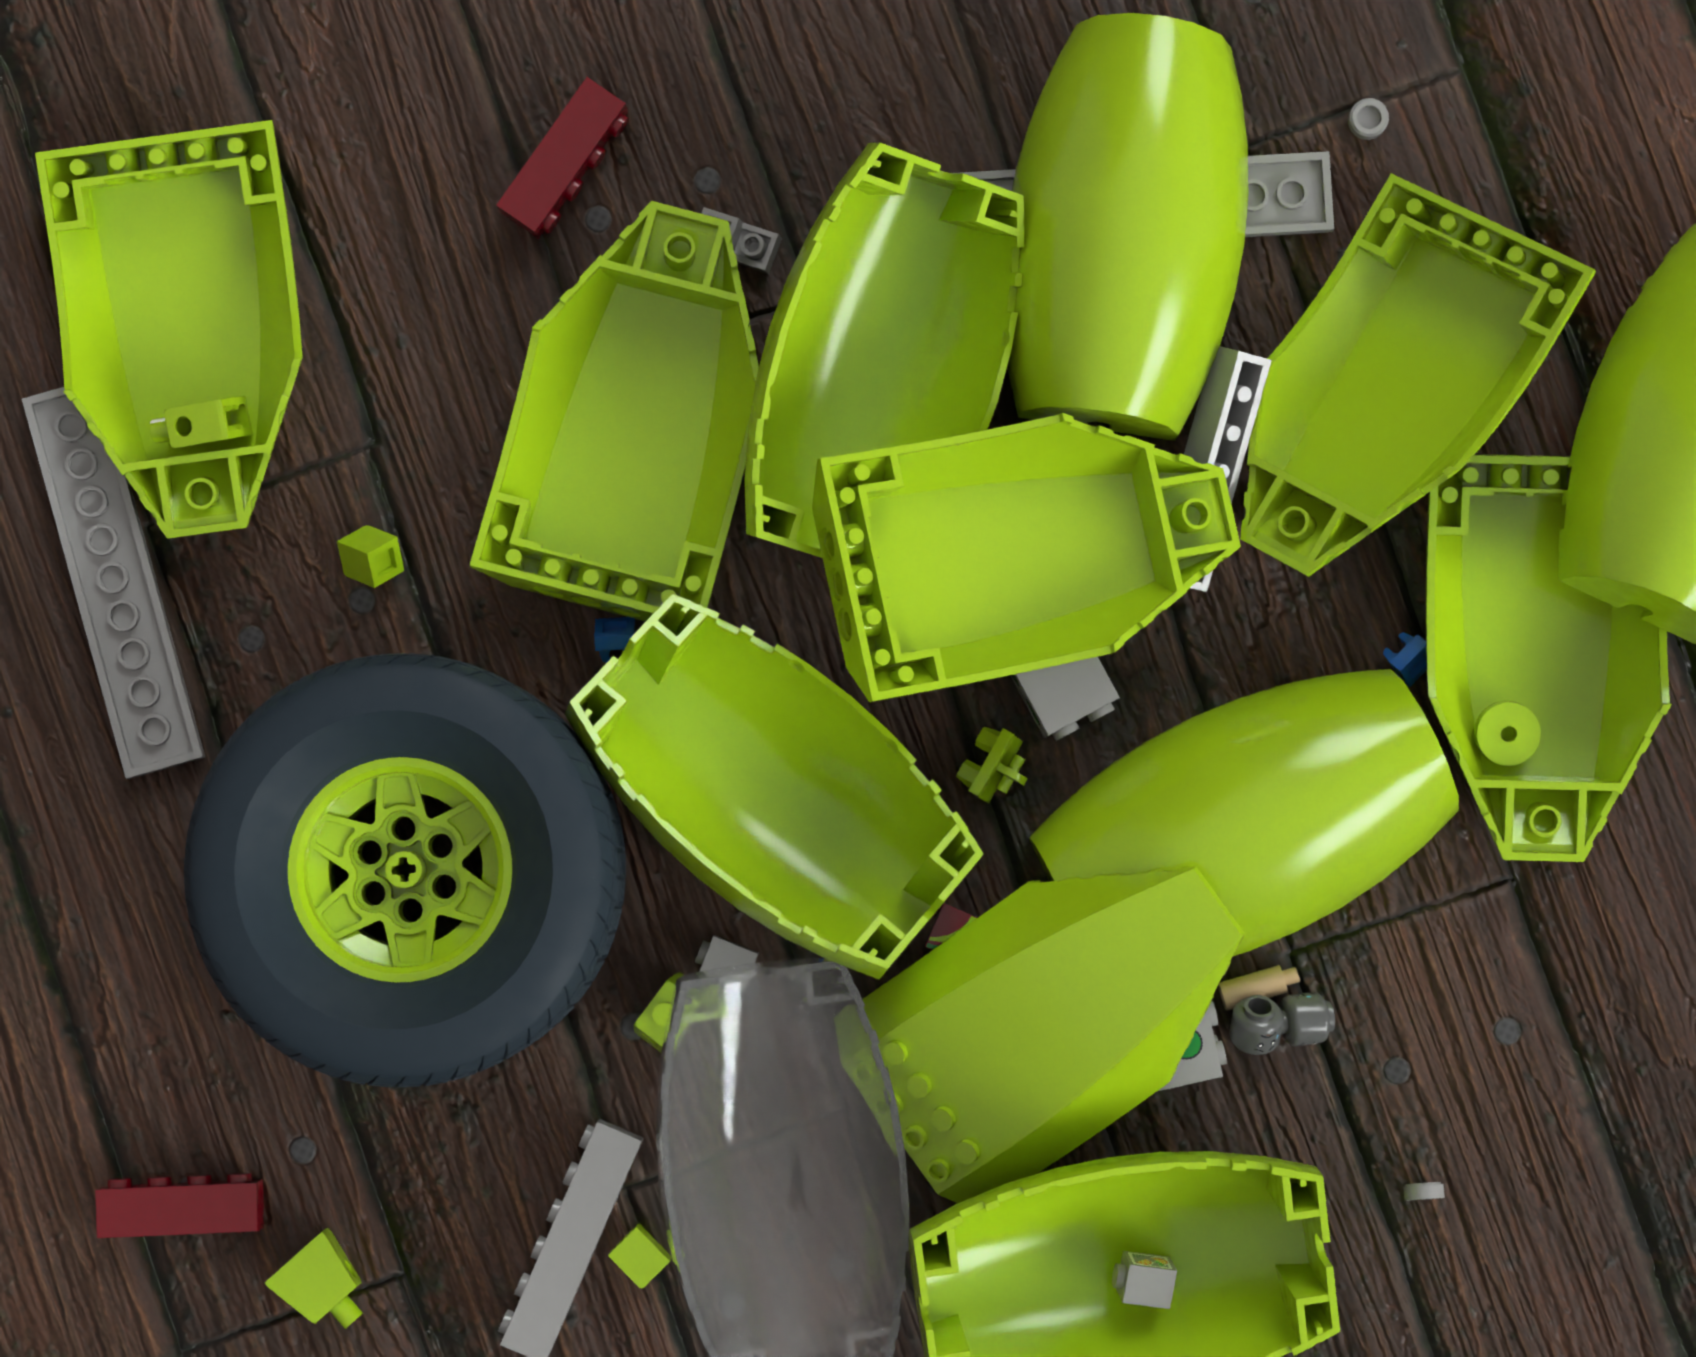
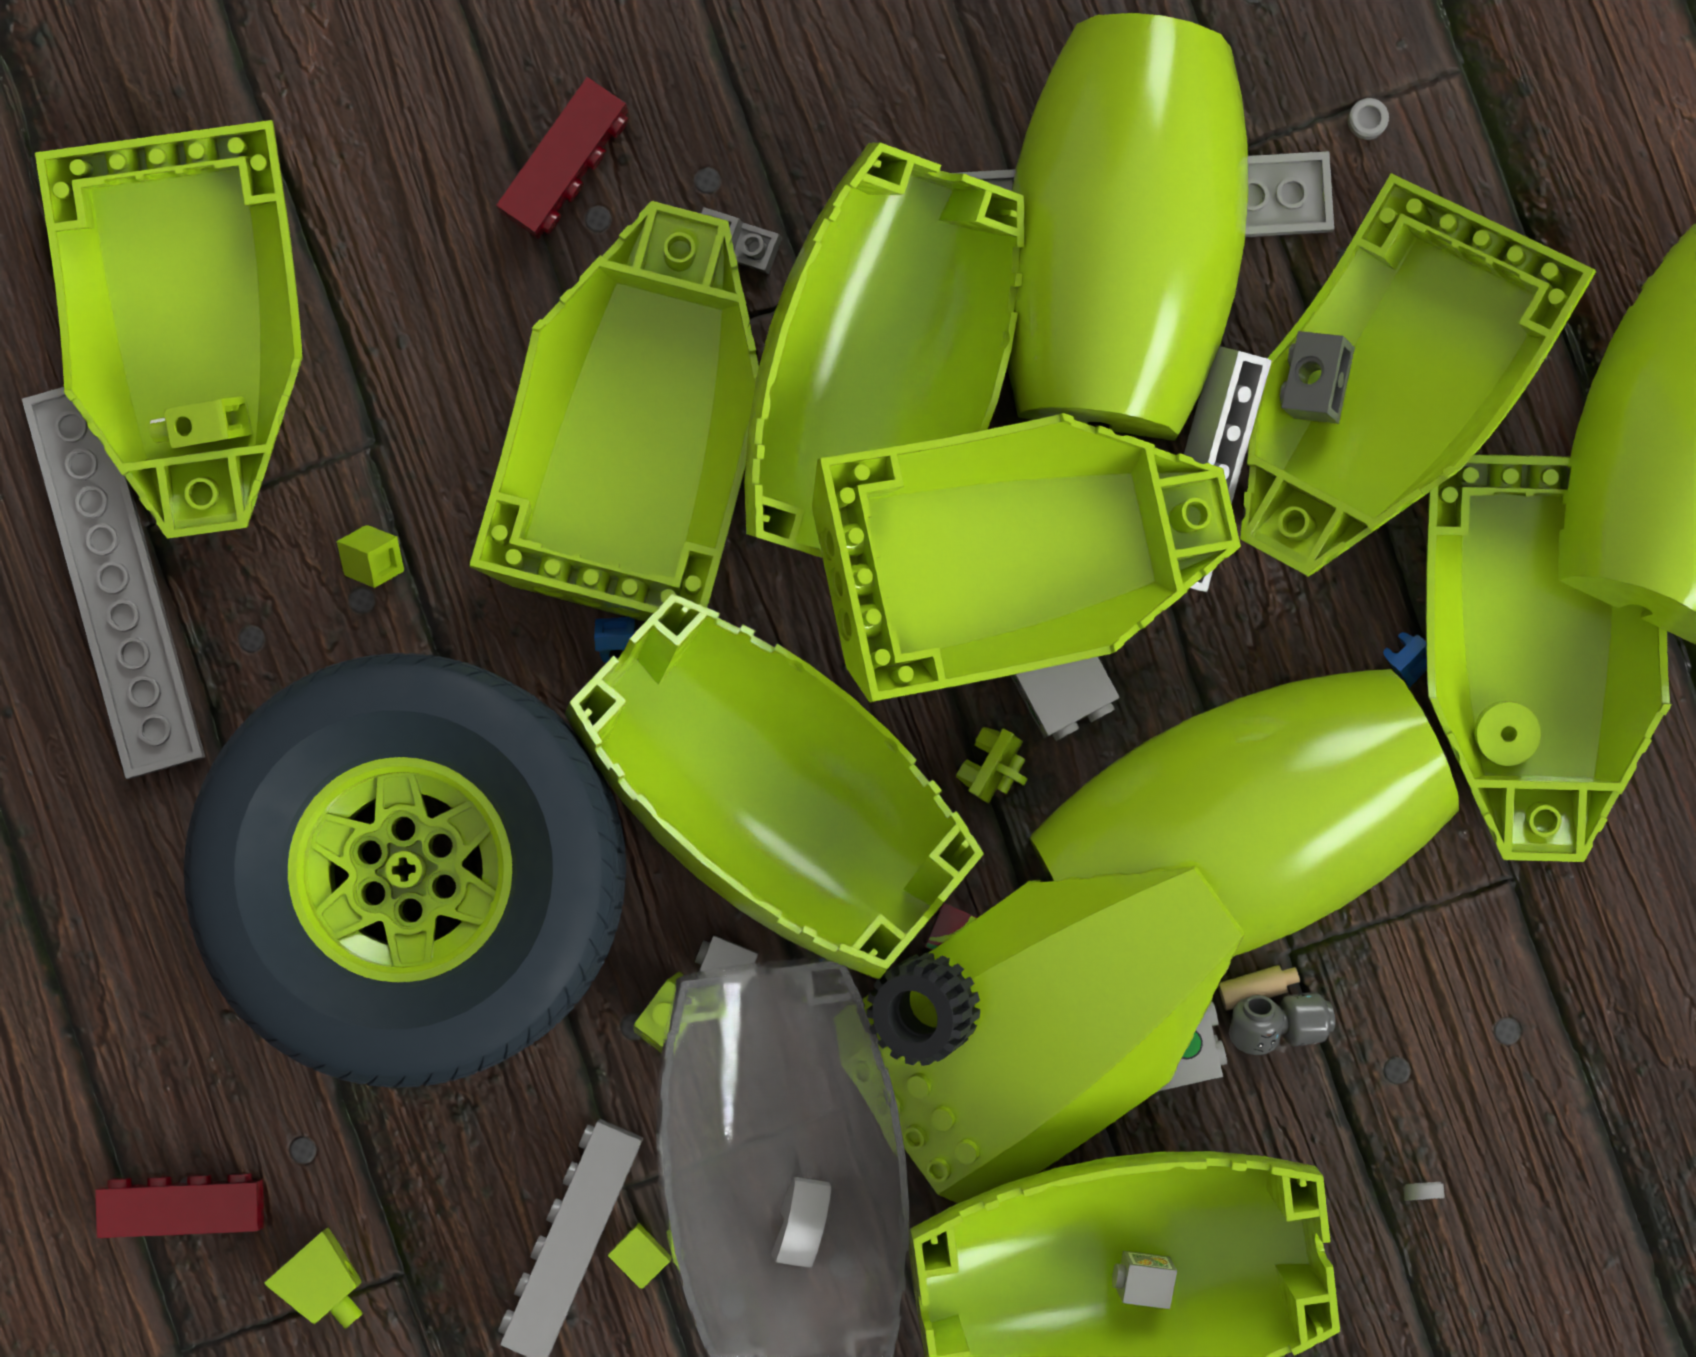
(804, 1222): none -> light grey slope
(899, 1025): none -> black tyre
(1325, 397): none -> dark grey brick

